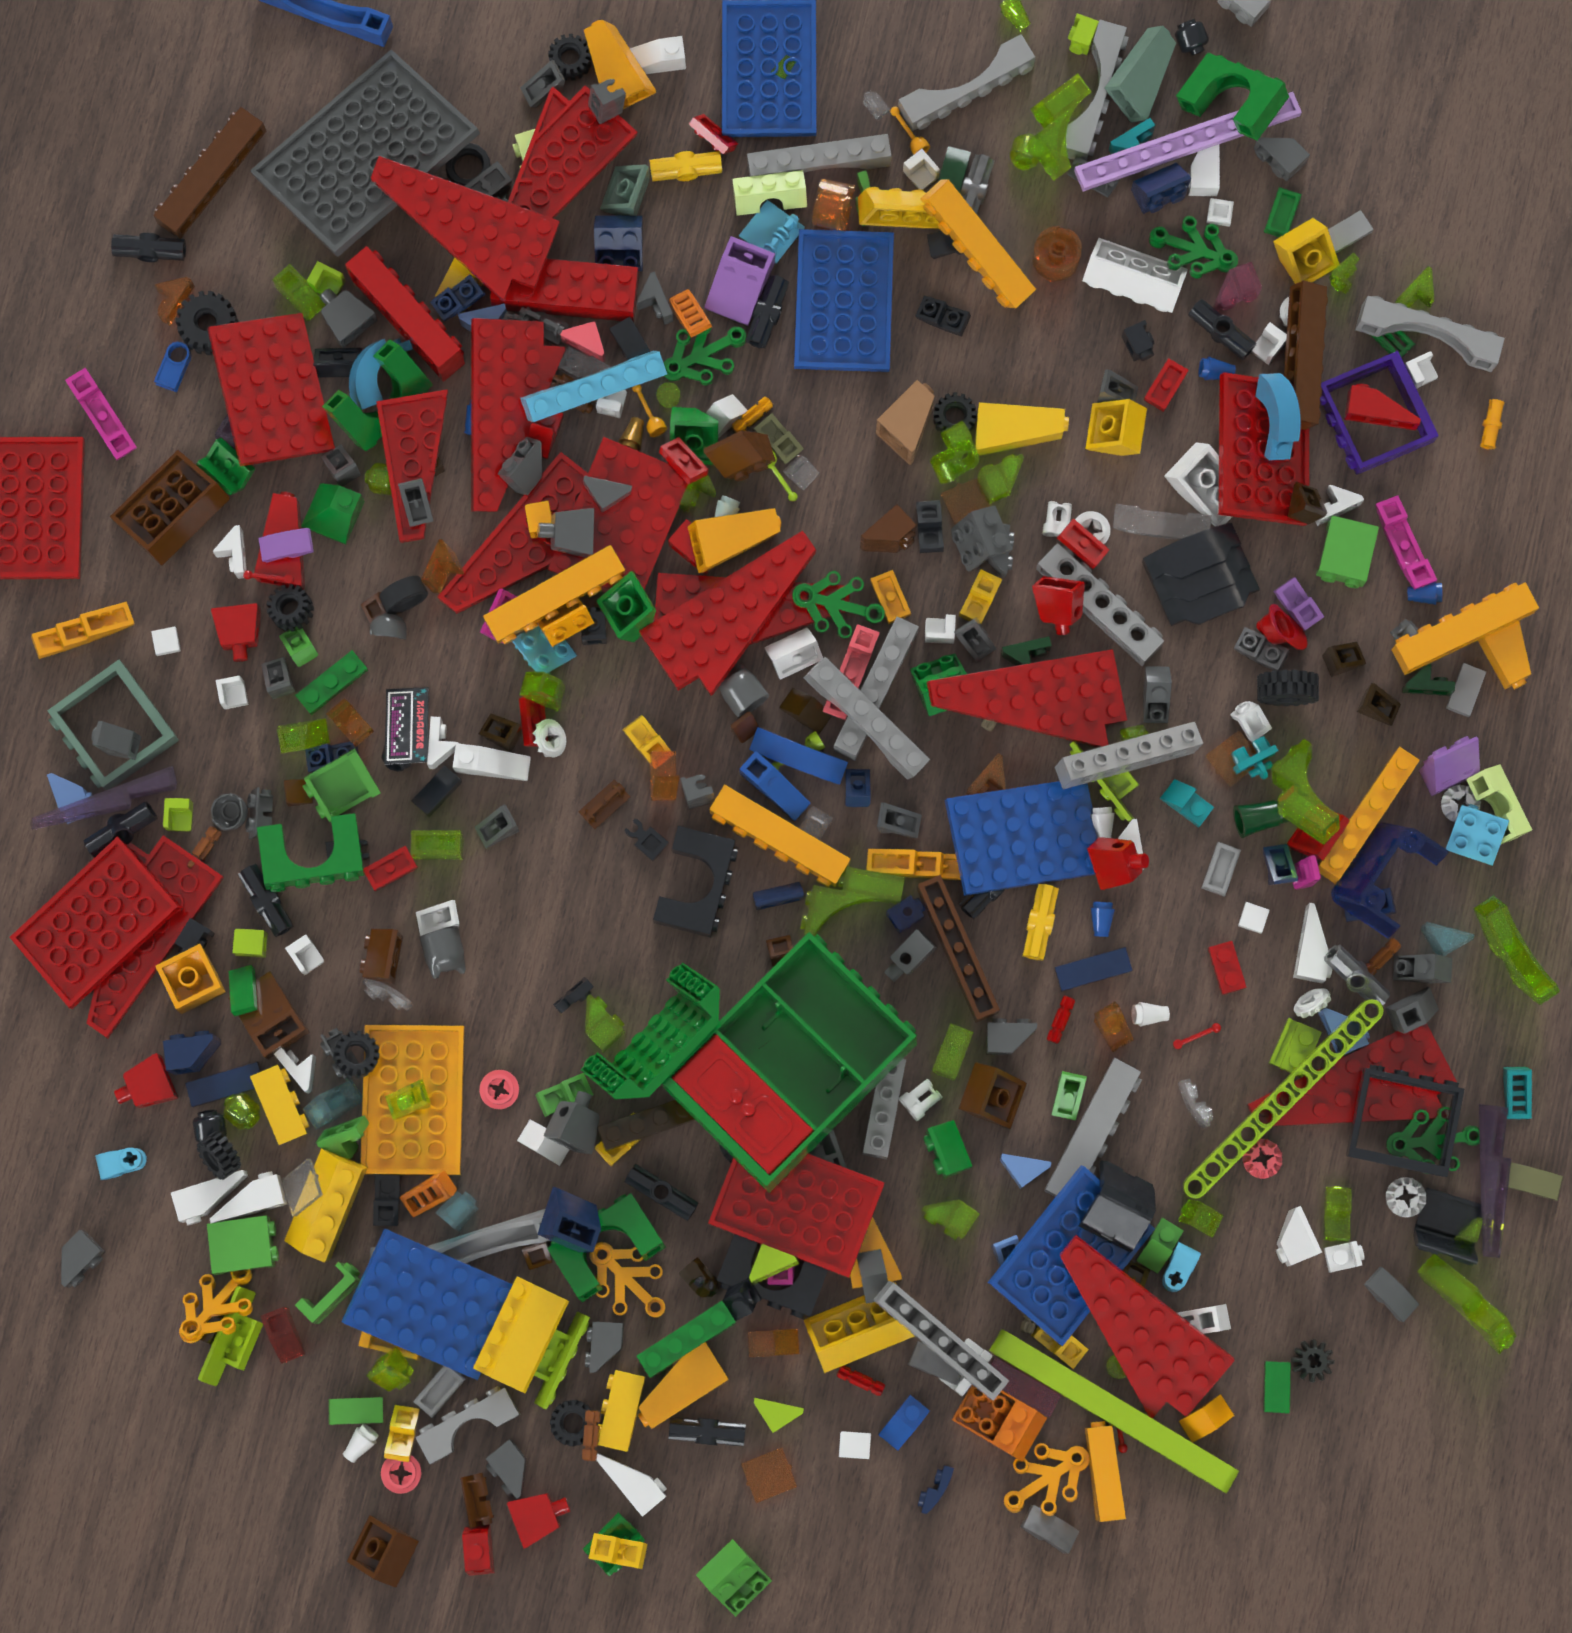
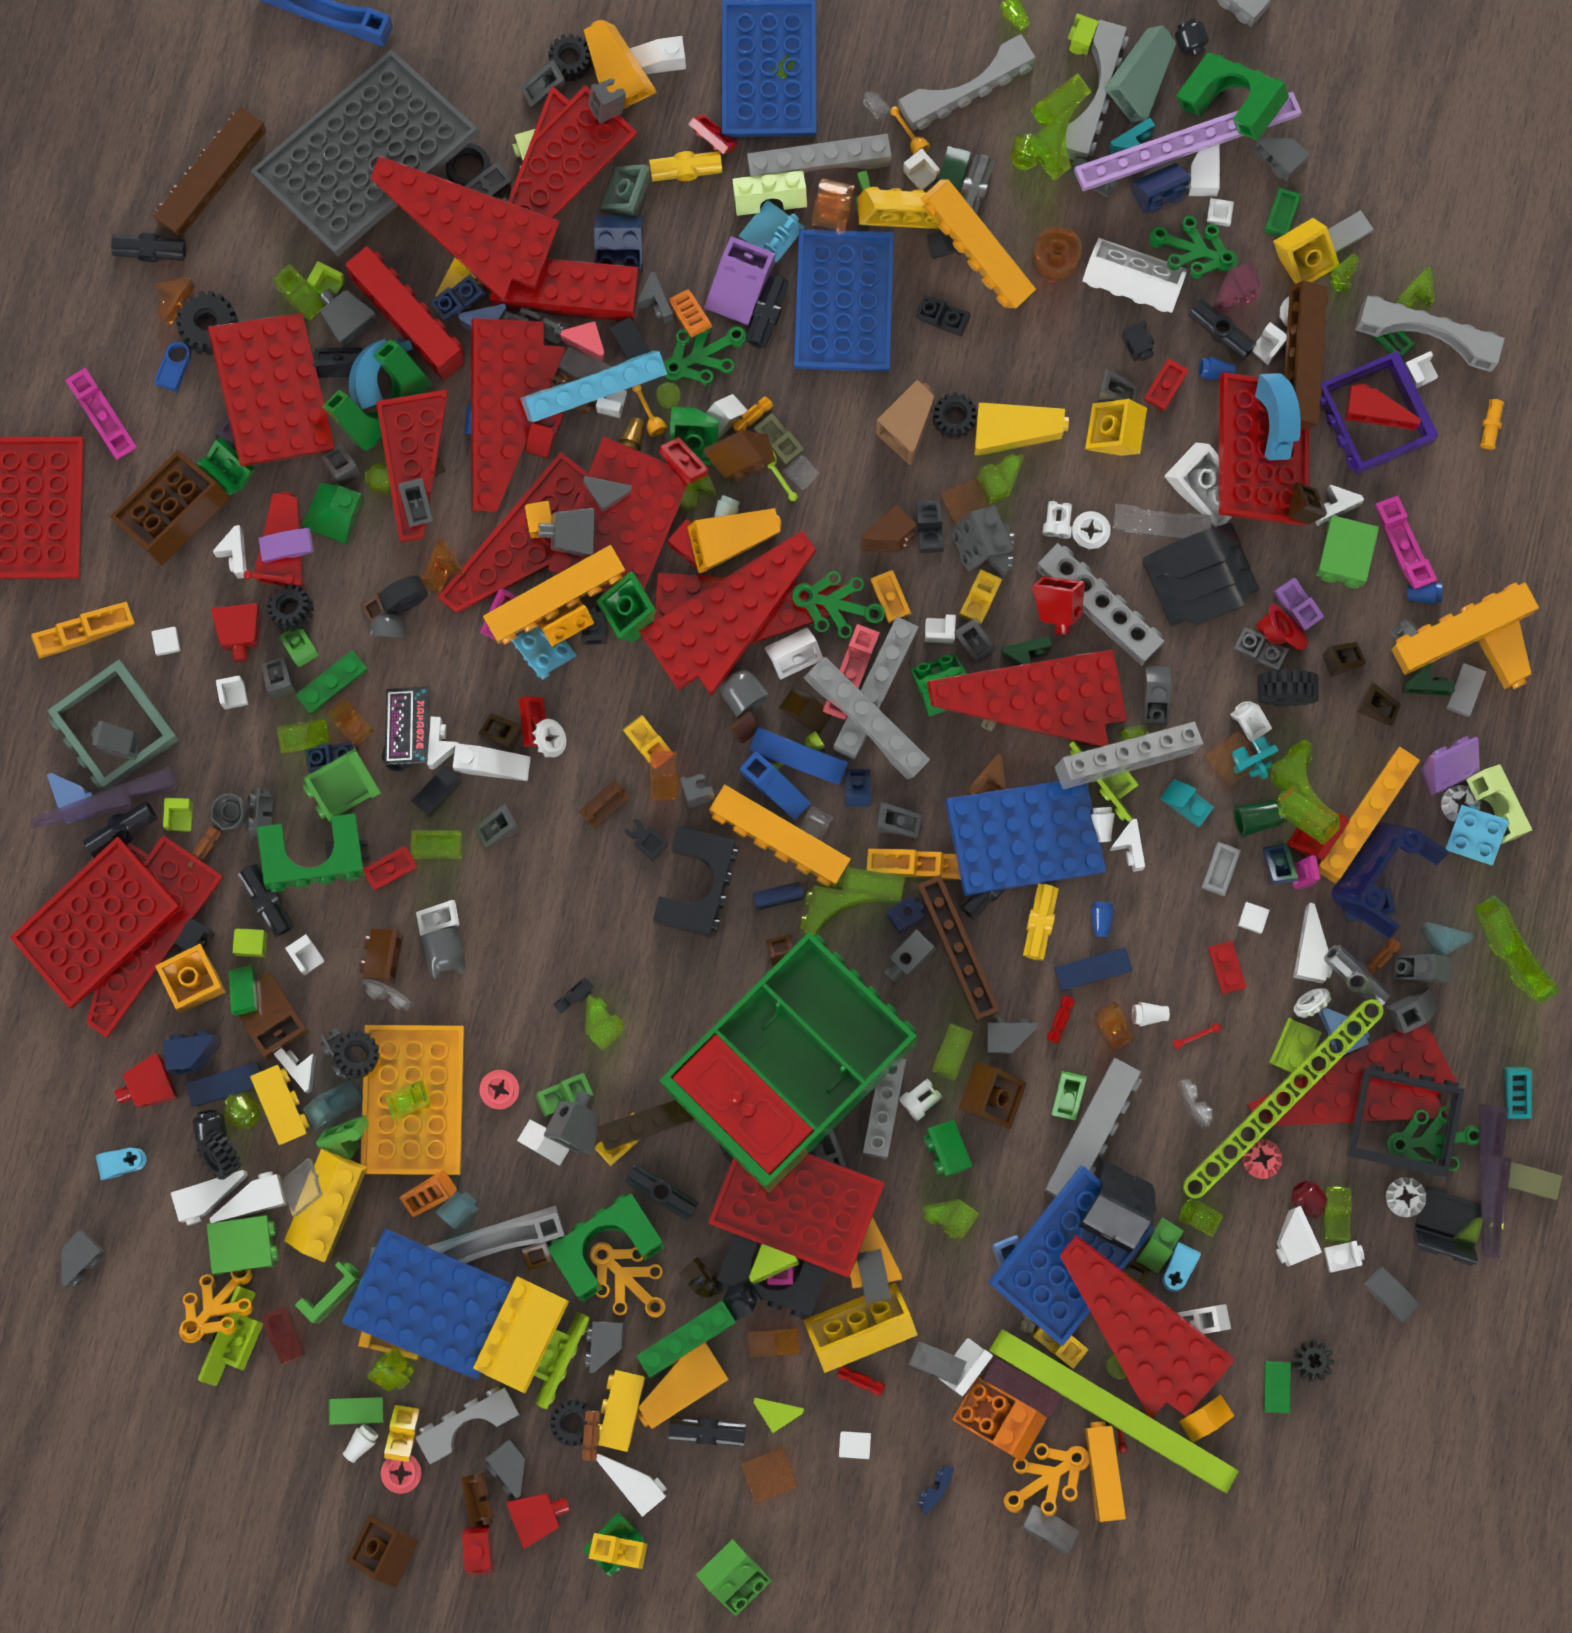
(295, 792): reddish brown slope -> none
(387, 1201): black slope -> none
(439, 1390): light grey tile -> none
(524, 467): dark grey slope -> none
(543, 689): clear neon green slope -> none
(570, 1221): dark blue slope -> none
(663, 1042): green slope -> none
(904, 1422): blue slope -> none
(941, 1340): light grey brick -> none
(949, 463): clear neon green piece -> none
(1023, 1169): medium blue slope -> none
(1083, 543): red plate -> none
(1116, 861): red torso -> none
(1310, 1198): none -> dark red head
(1468, 1302): clear neon green arch -> none

